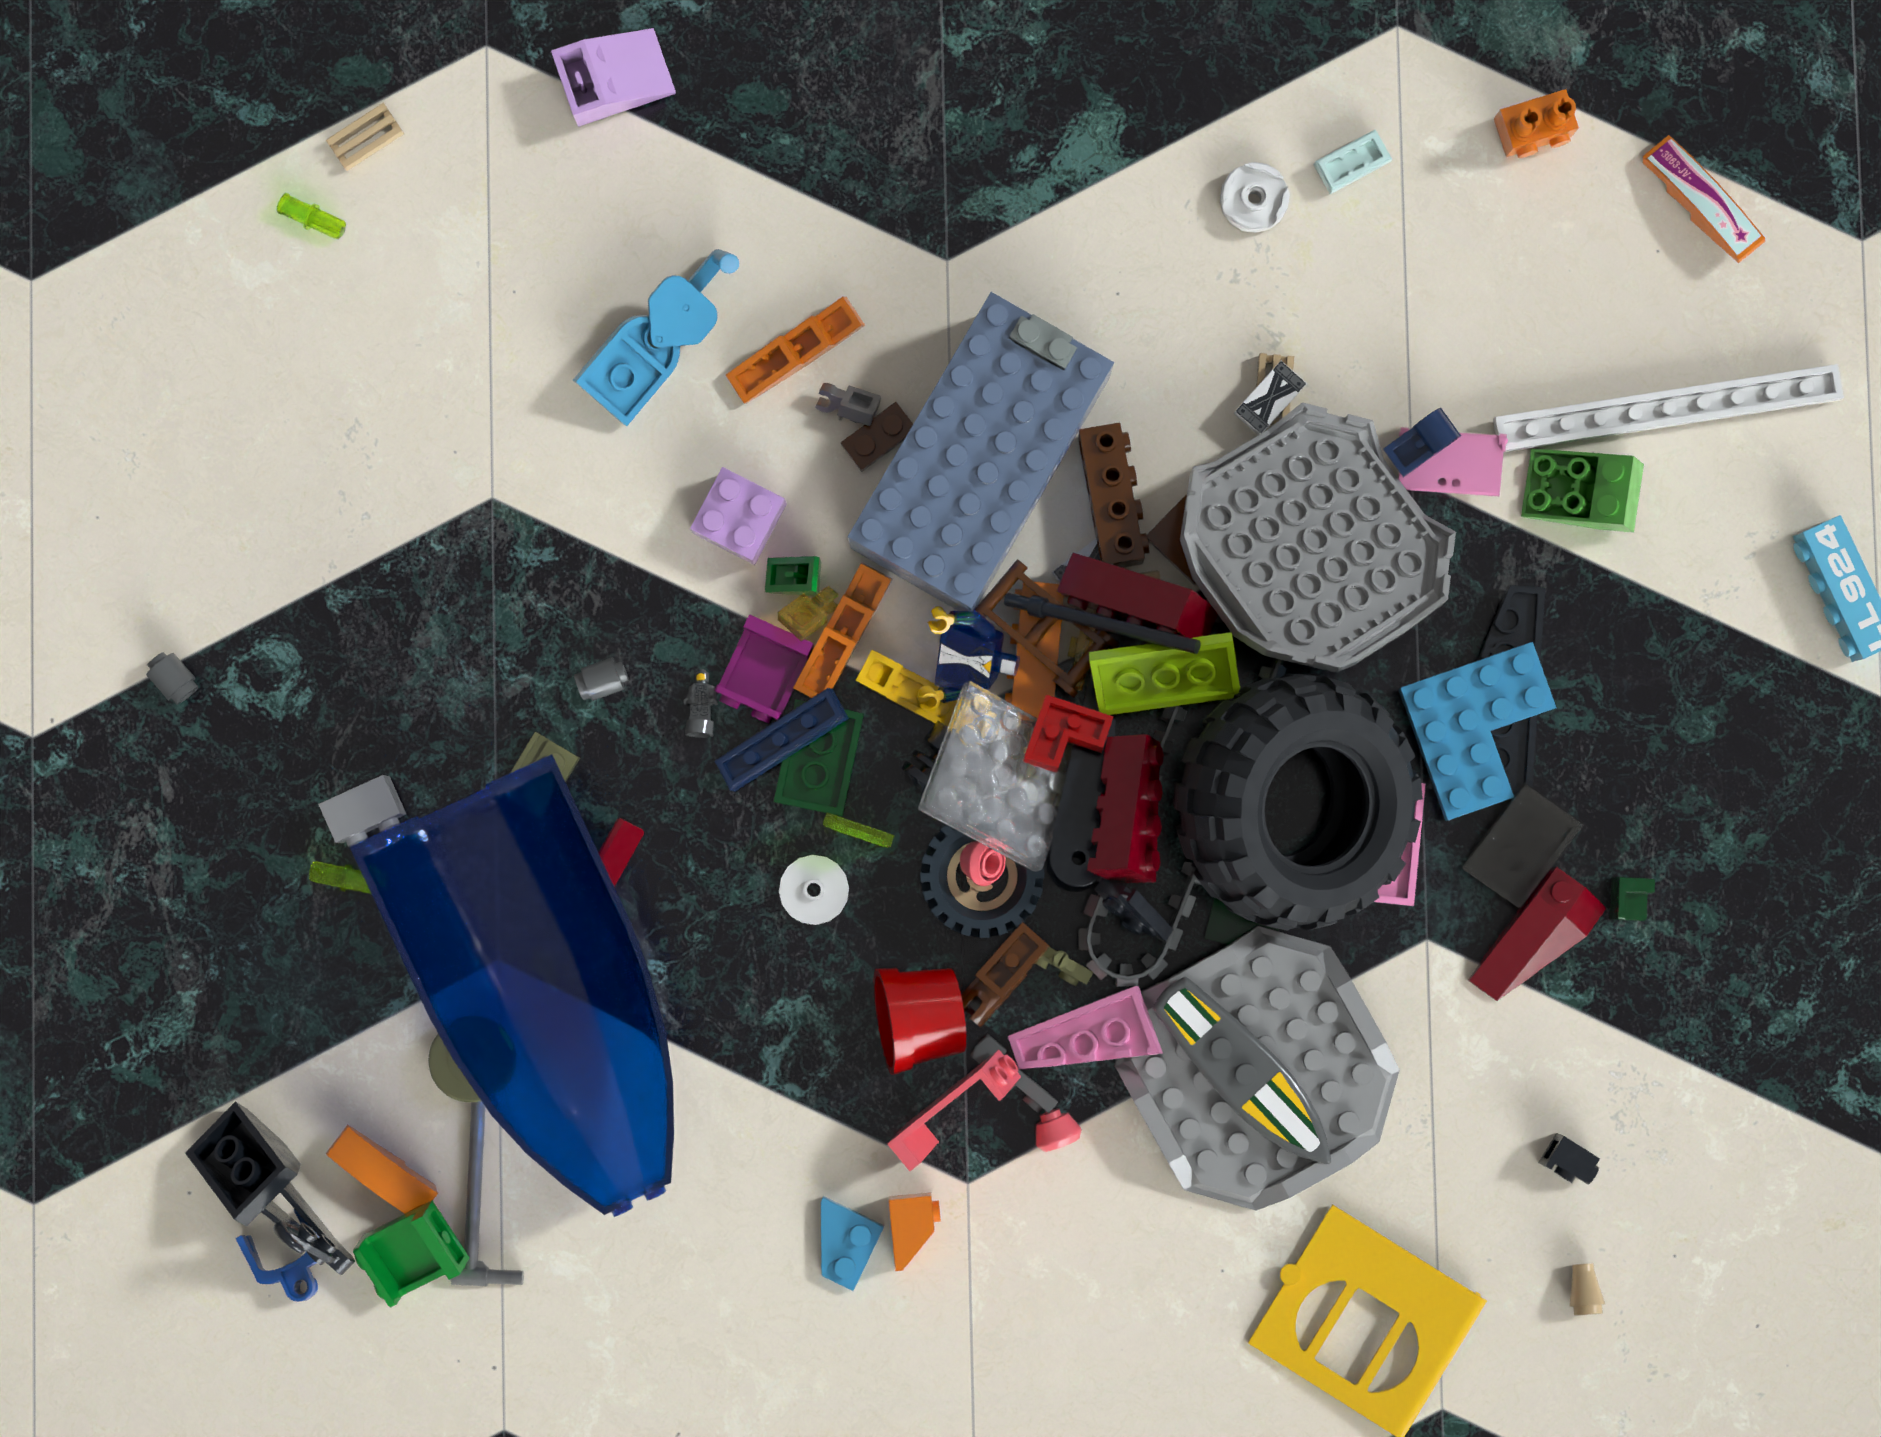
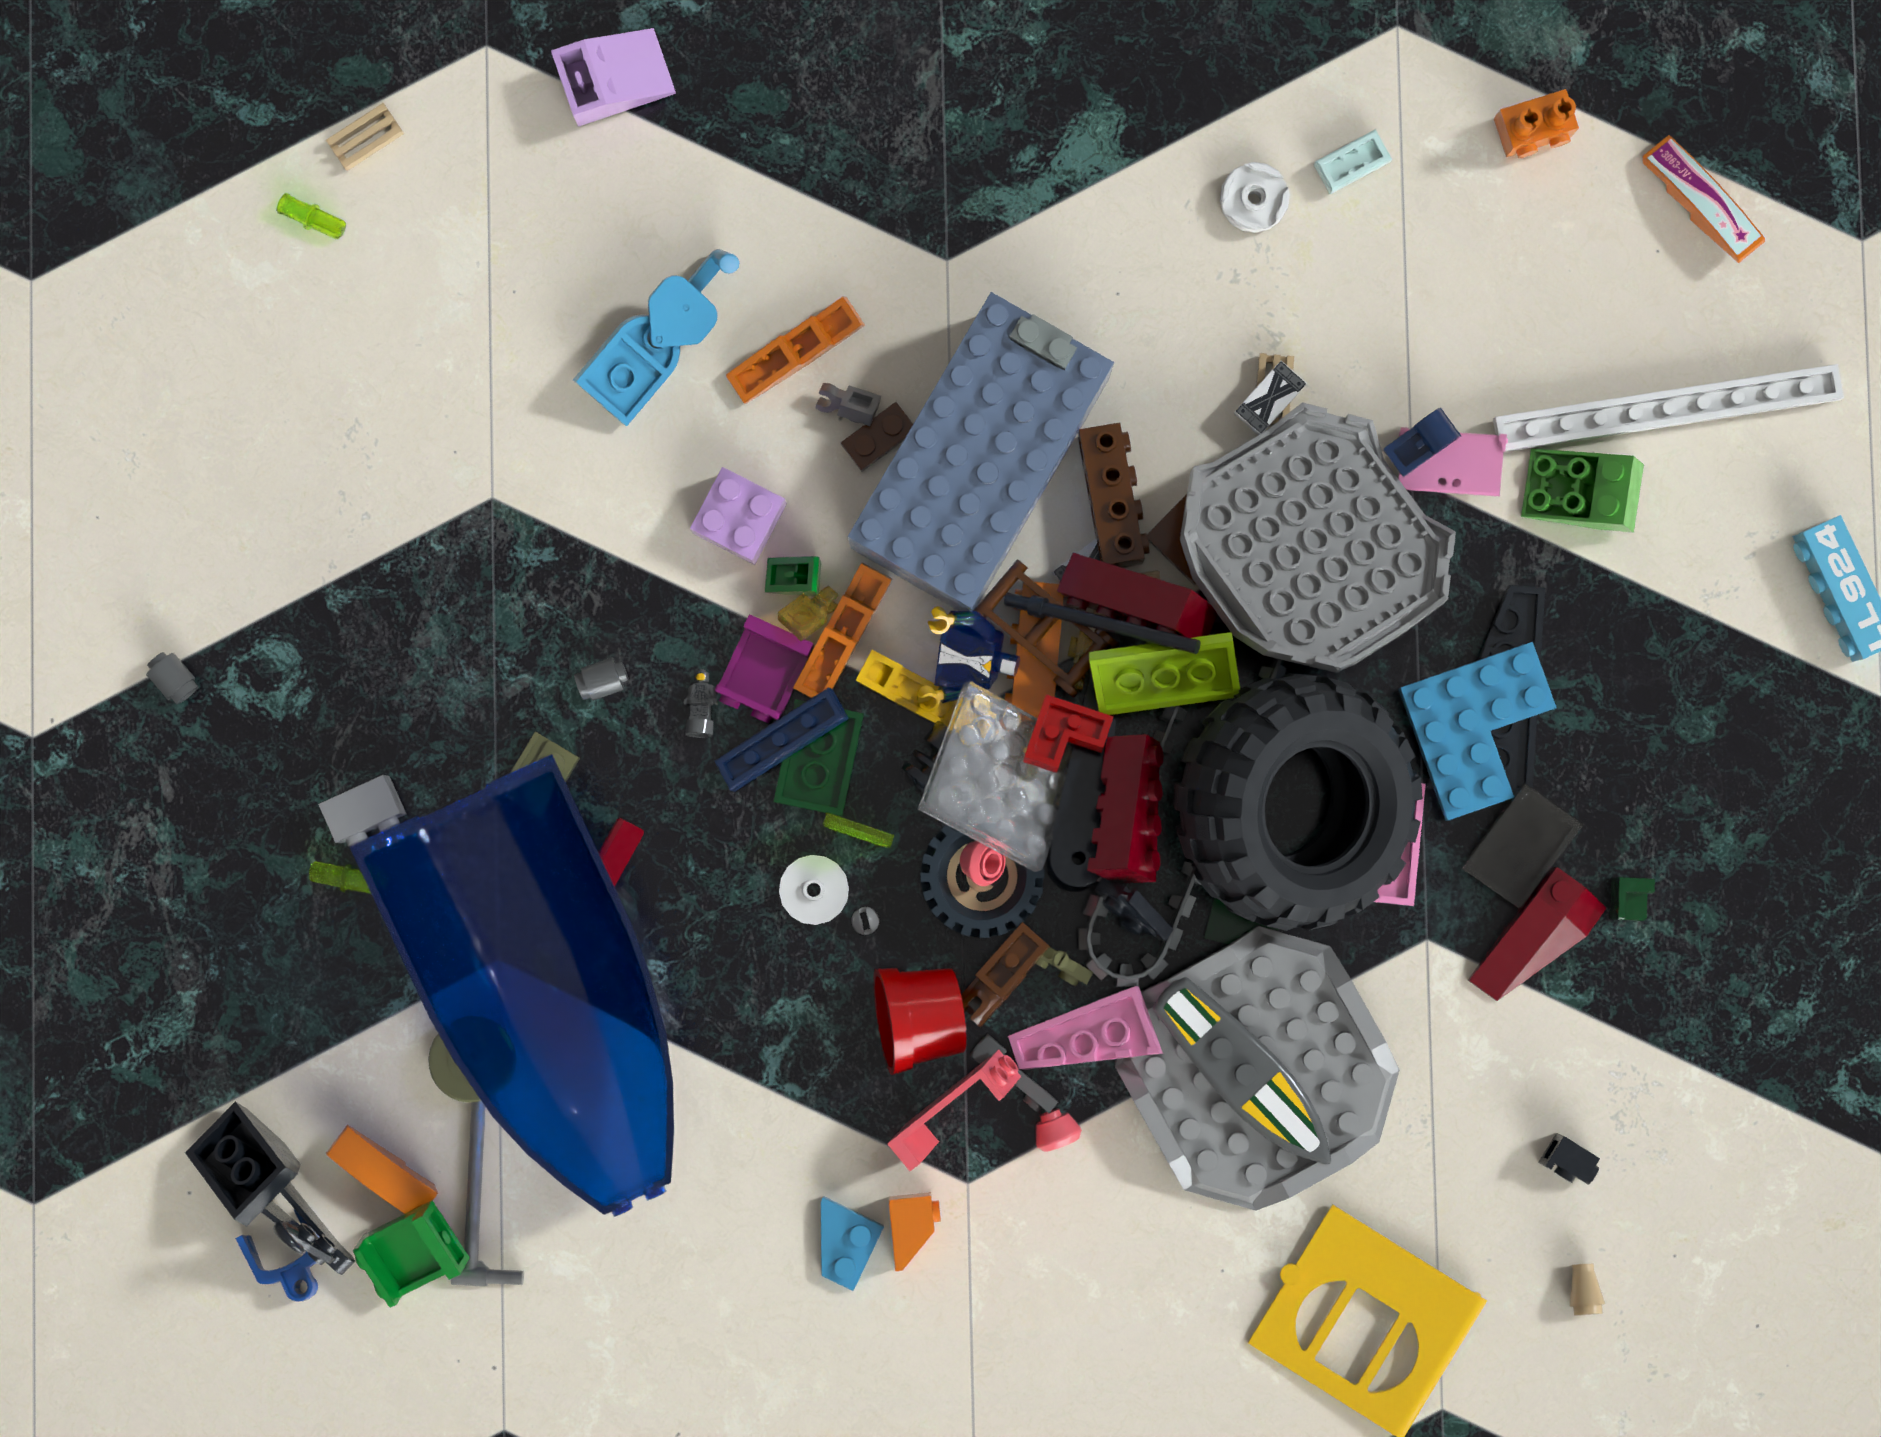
(857, 923): none -> light grey hinge

